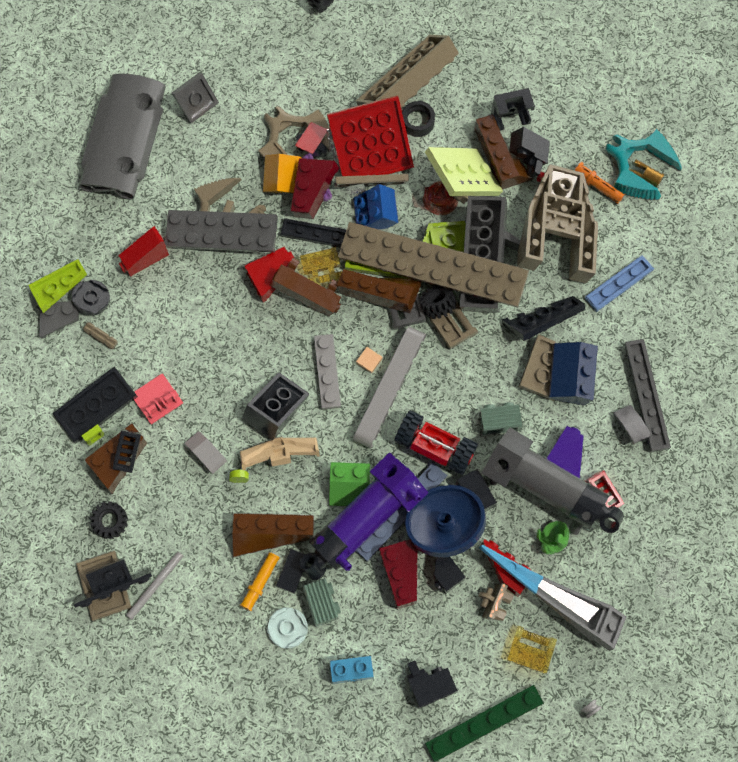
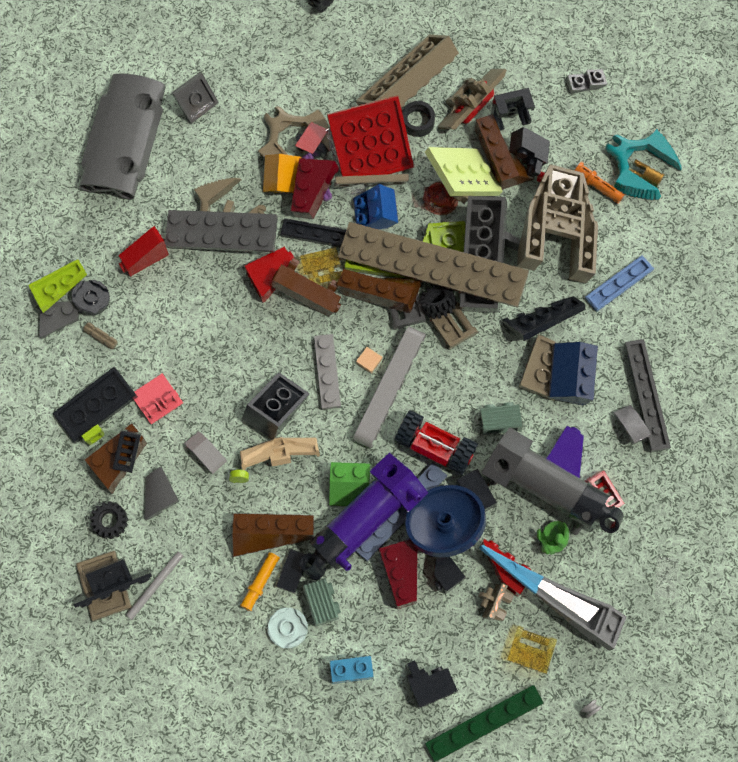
(158, 493): none -> dark grey slope
(465, 107): none -> dark tan piece
(588, 81): none -> flat silver slope

